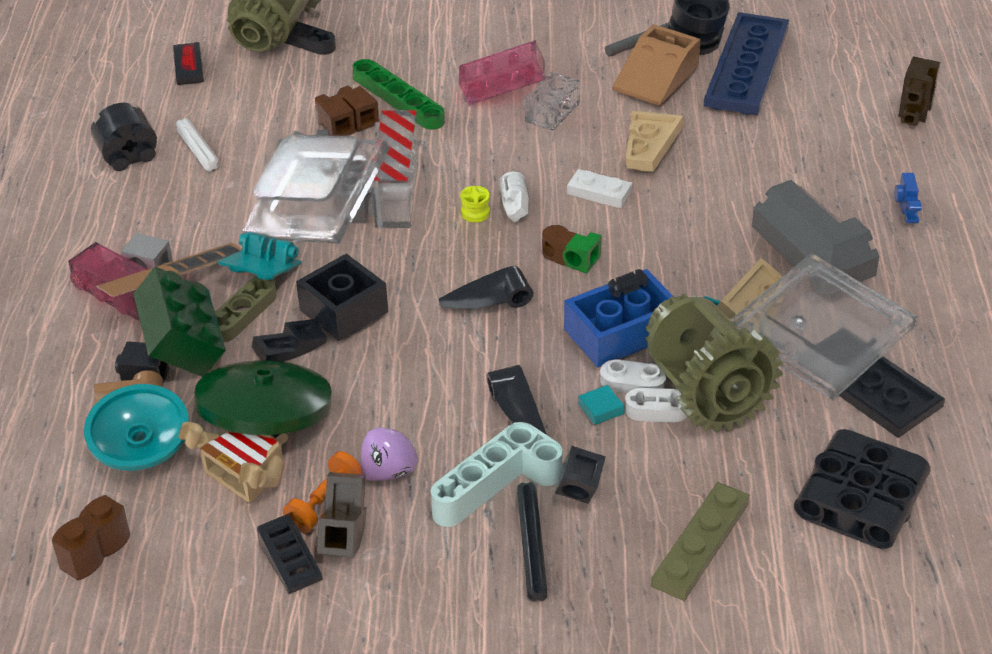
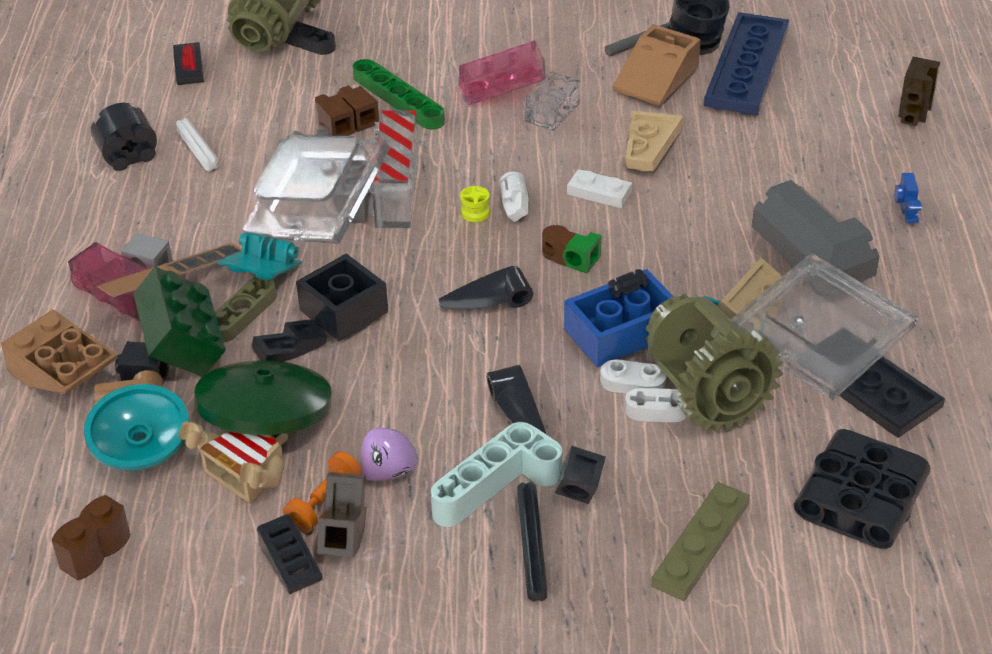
(54, 354): none -> medium nougat slope
(601, 404): teal tile -> none

